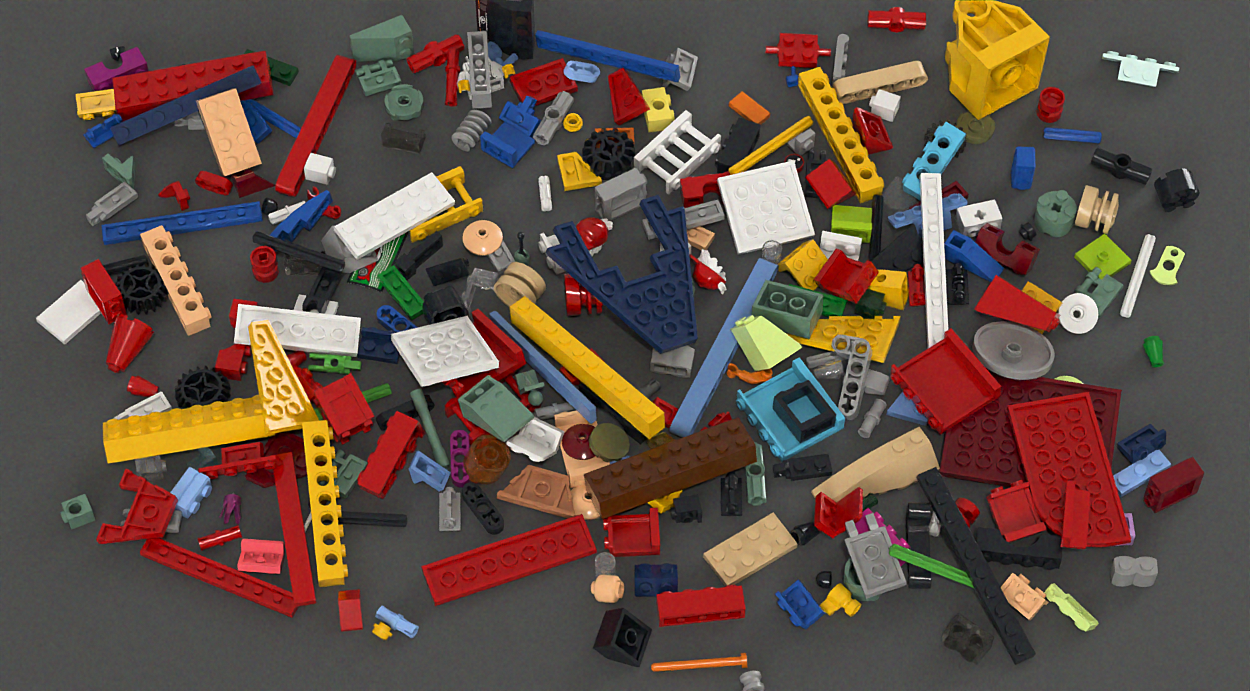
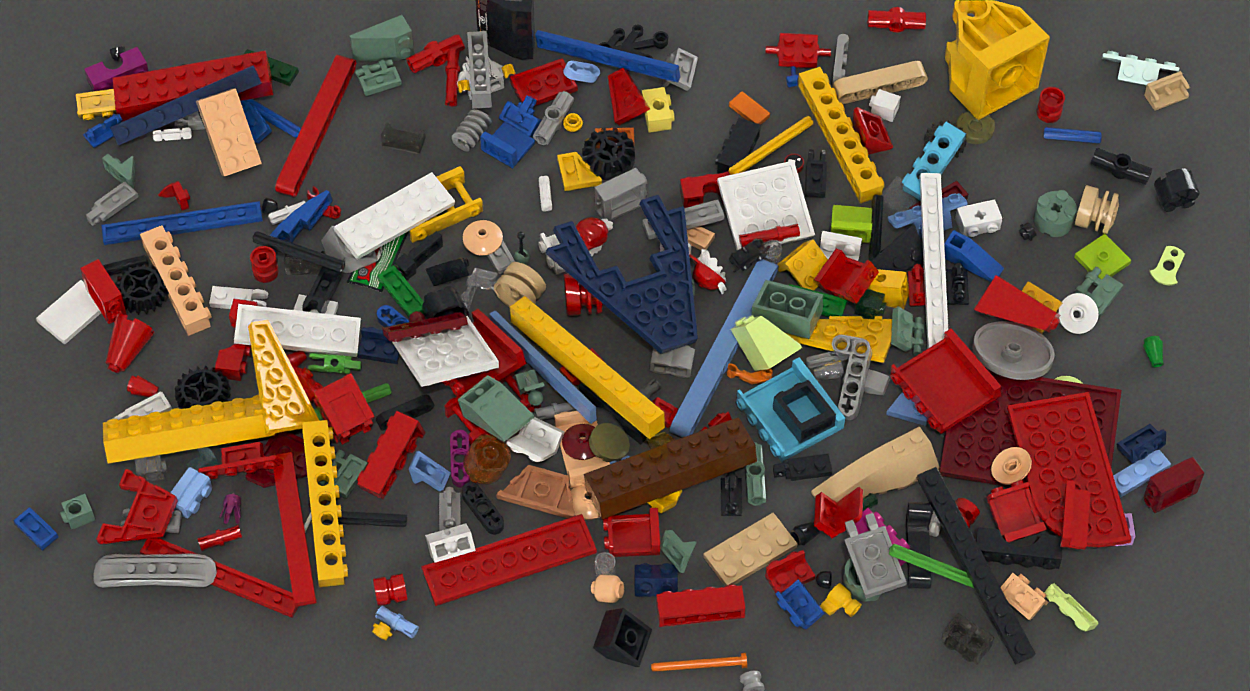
(35, 528): none -> blue plate
(158, 569): none -> light grey piece
(172, 134): none -> white axle
(213, 183): red beam -> none
(223, 296): none -> white hinge
(248, 183): dark red slope -> none
(261, 556): coral bracket -> none
(319, 168): white brick -> none
(350, 610): red slope -> none
(390, 589): none -> red wheel
(404, 112): sand green plate -> none
(419, 325): none -> dark red plate
(422, 408): sand green piece -> none
(450, 543): none -> white brick
(495, 54): medium blue plate -> none
(631, 46): none -> black plant
(669, 136): white fence -> none
(677, 551): none -> sand green slope
(686, 509): black brick -> none
(755, 251): none -> black hinge
(777, 233): none -> red pin
(788, 570): none -> red bracket
(802, 142): light grey bracket -> none
(830, 184): red slope -> none
(872, 418): light grey pin -> none
(902, 331): none -> sand green plate
(1011, 465): none -> light nougat dish
(1020, 260): dark red arch -> none
(1023, 168): blue brick -> none
(1130, 571): light grey brick -> none
(1137, 275): white axle -> none
(1167, 91): none -> tan hinge

